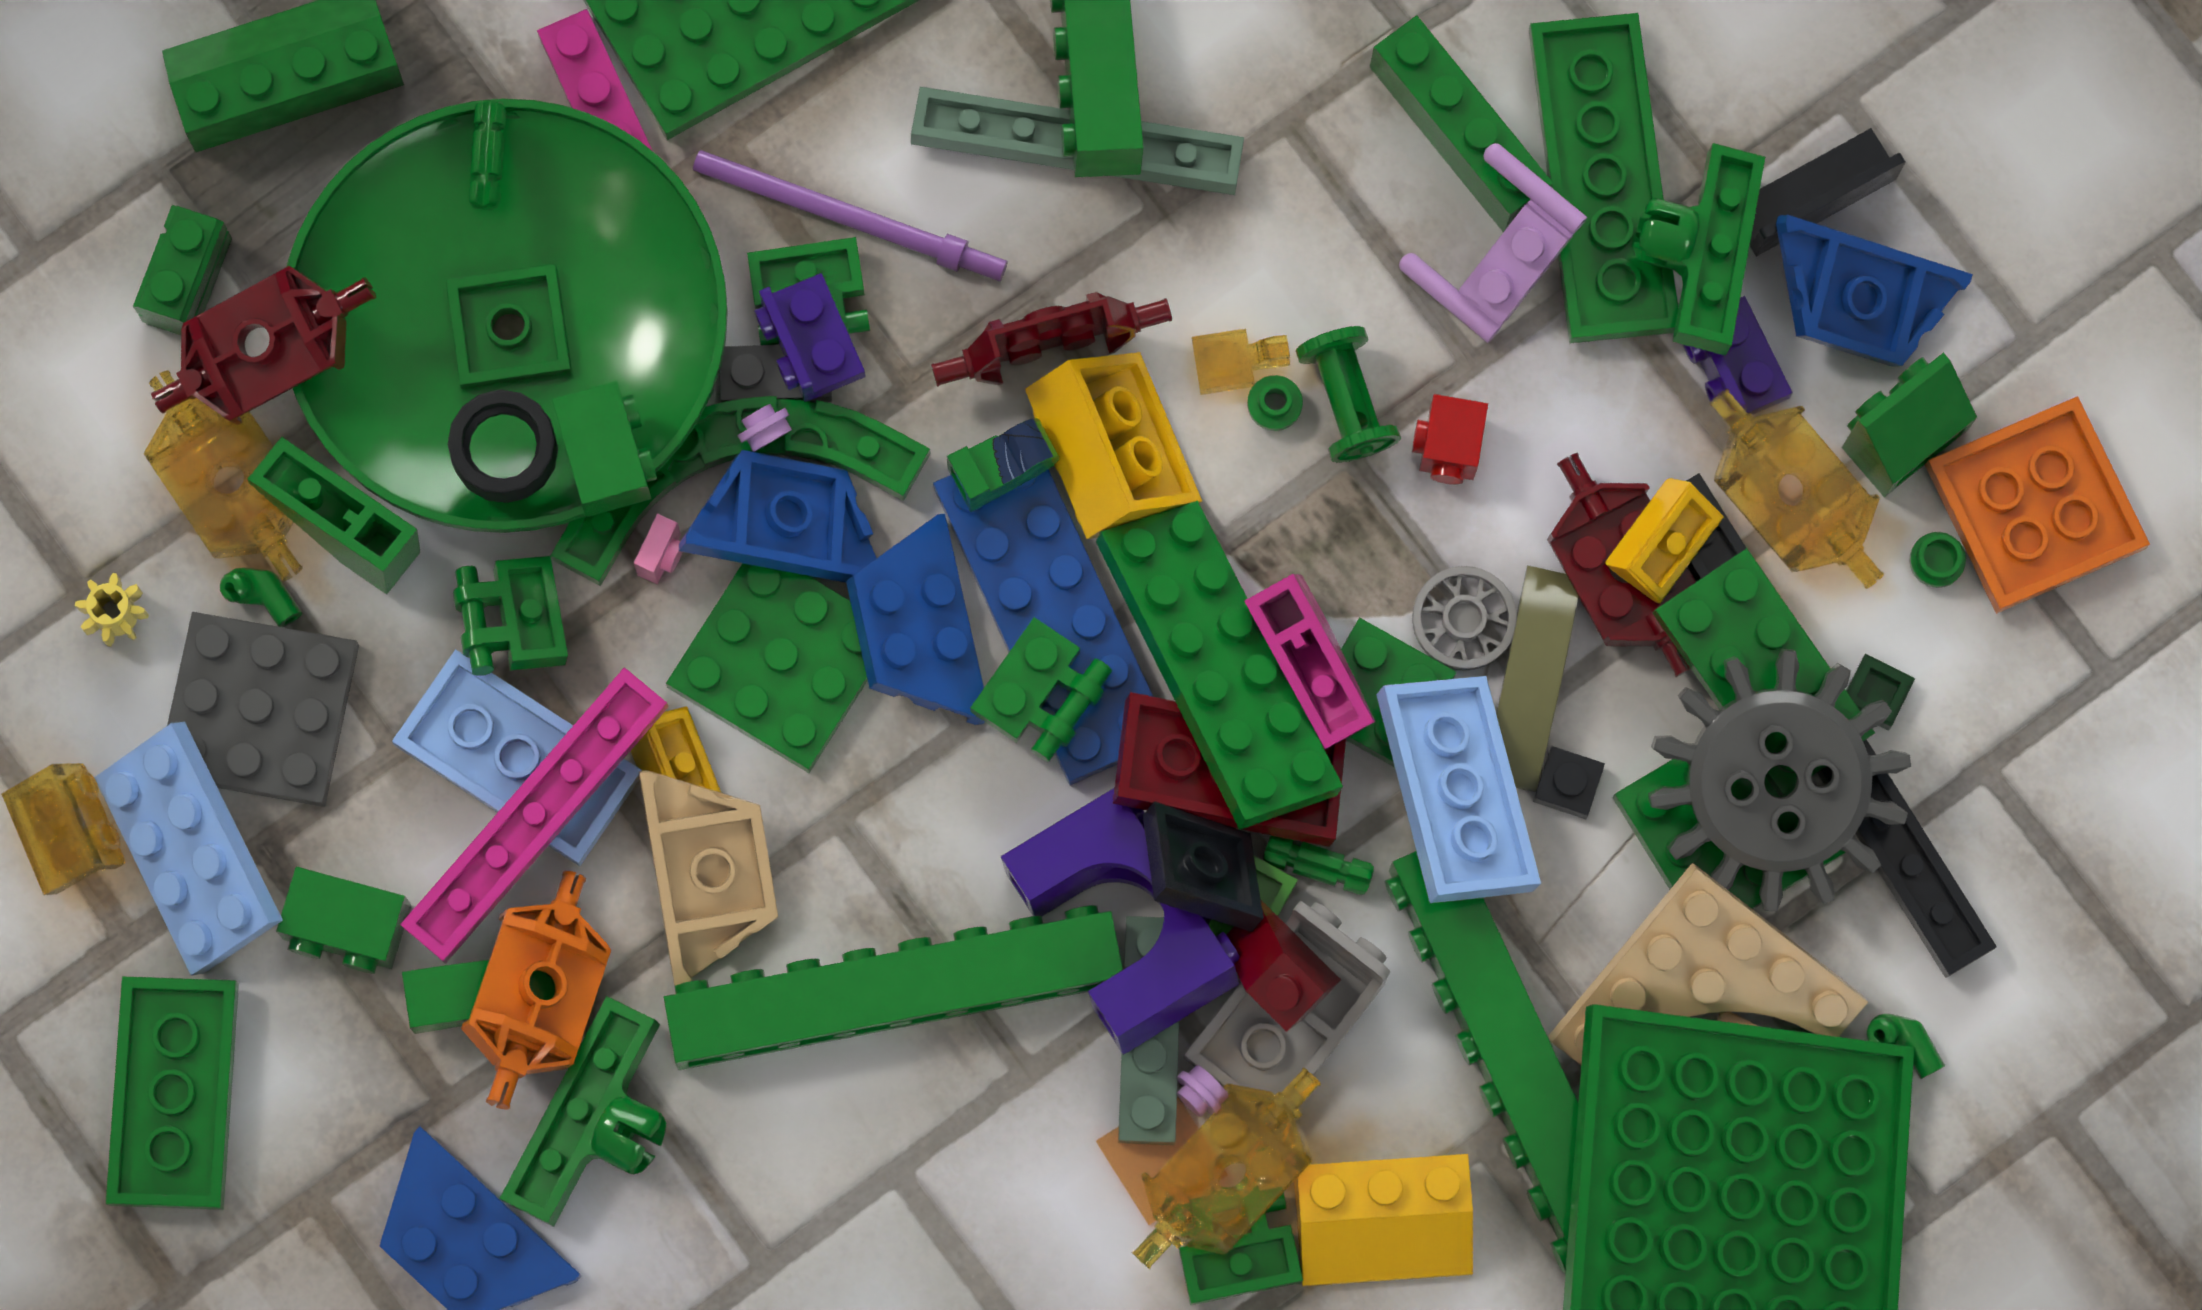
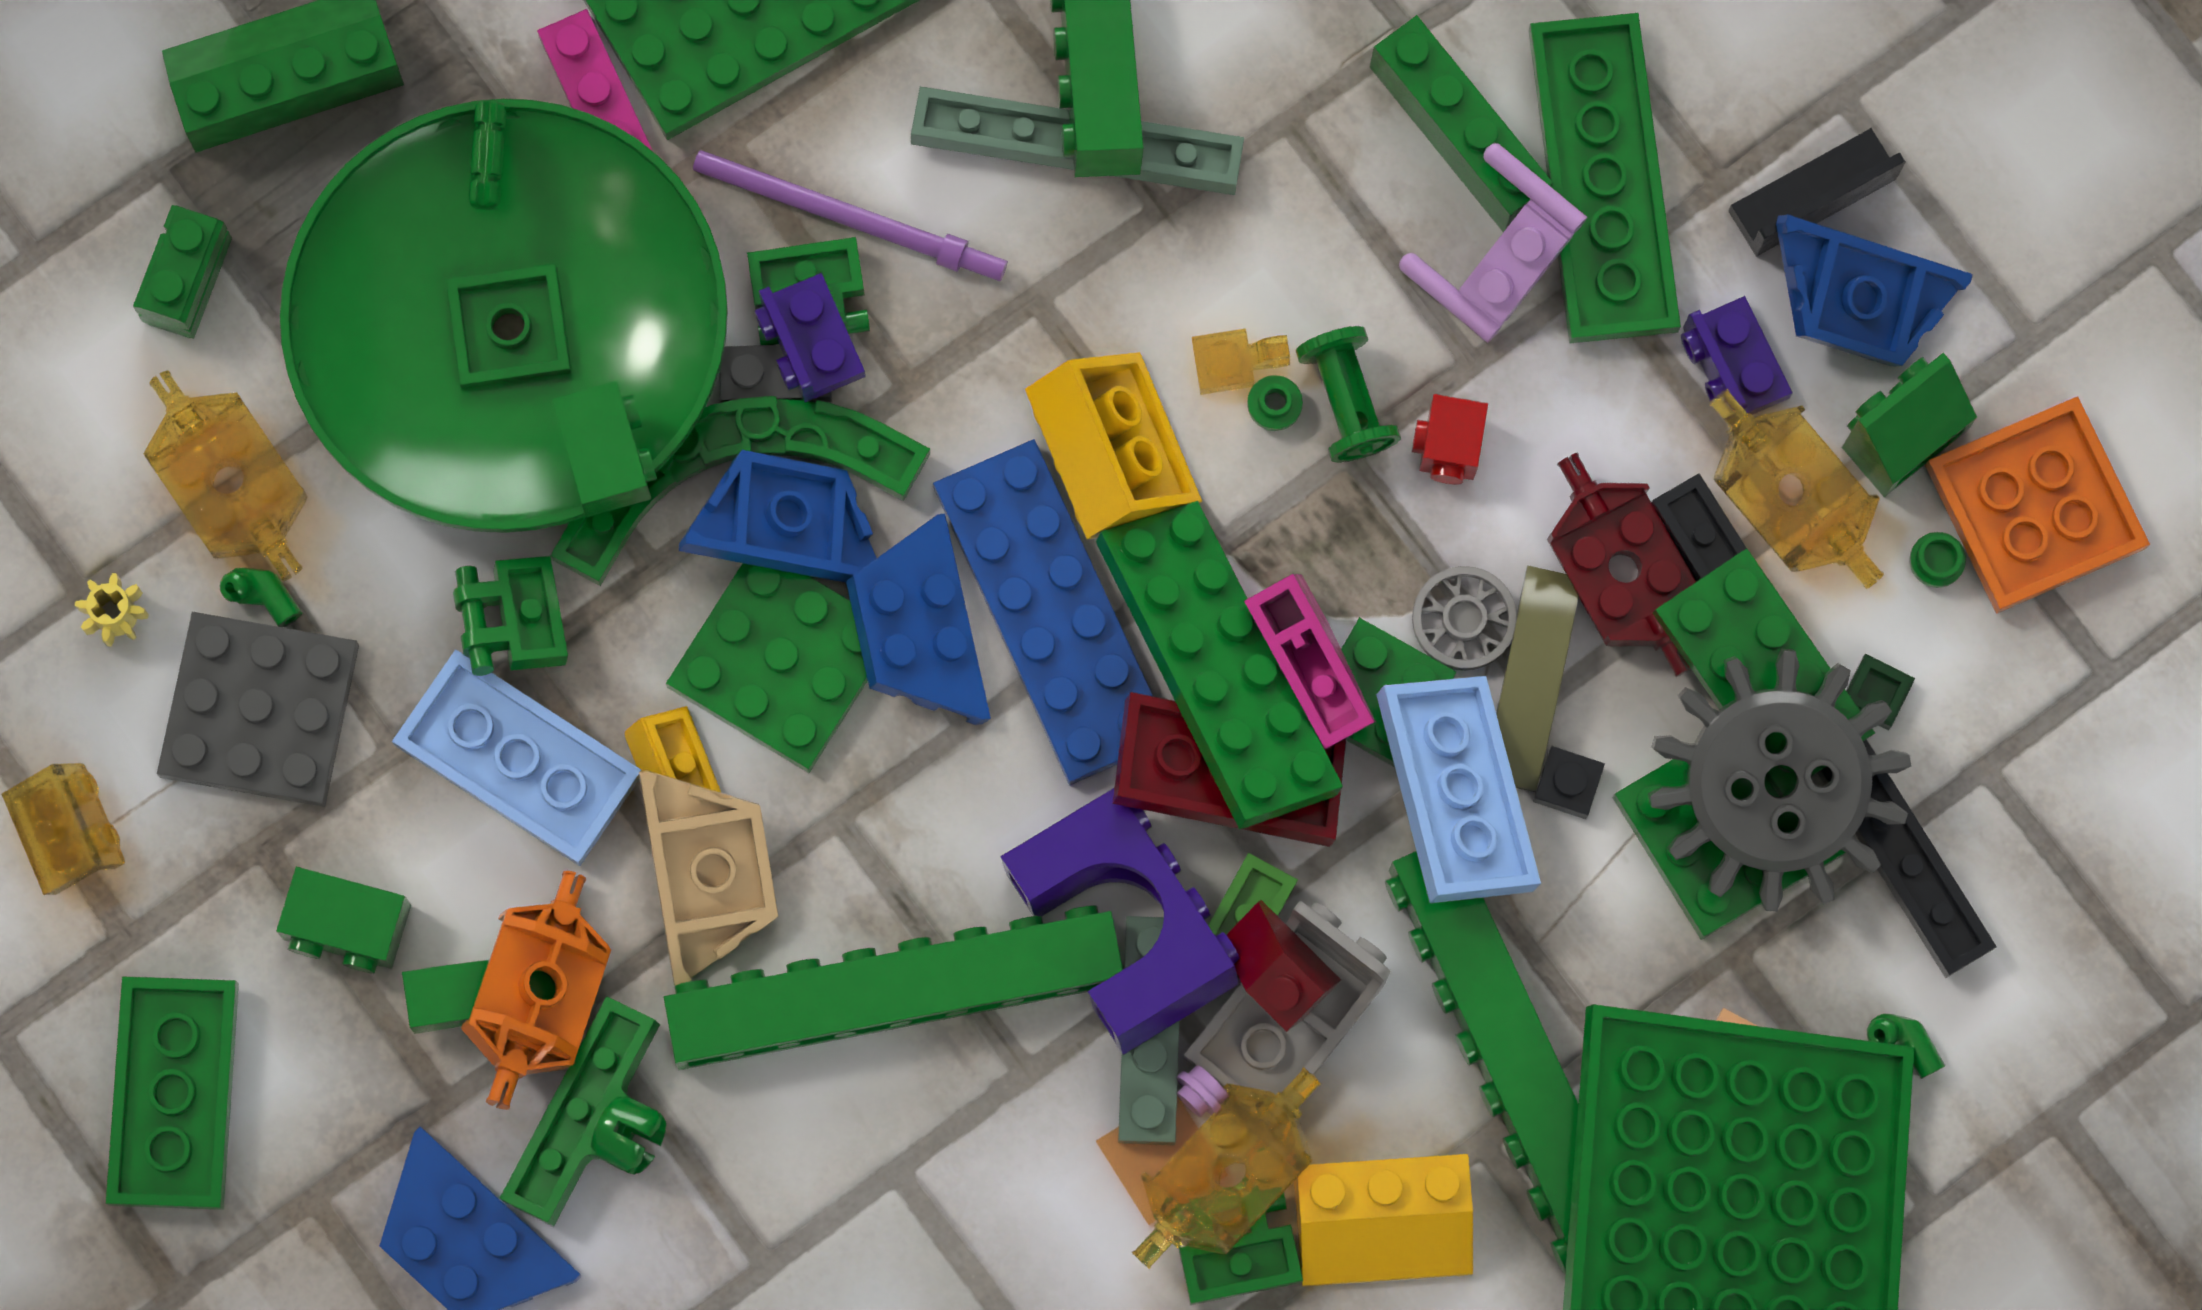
(188, 848): light blue plate -> none
(304, 334): dark red plate -> none
(337, 515): green slope -> none
(491, 405): black tyre -> none
(534, 815): dark pink plate -> none
(659, 550): bright pink plate -> none
(764, 427): lavender plate -> none
(1001, 463): green leg -> none
(1026, 681): green plate -> none
(1049, 328): dark red plate -> none
(1202, 866): black plate -> none
(1319, 864): green axle -> none
(1664, 538): yellow slope -> none
(1706, 246): green plate -> none
(1713, 956): tan plate -> none

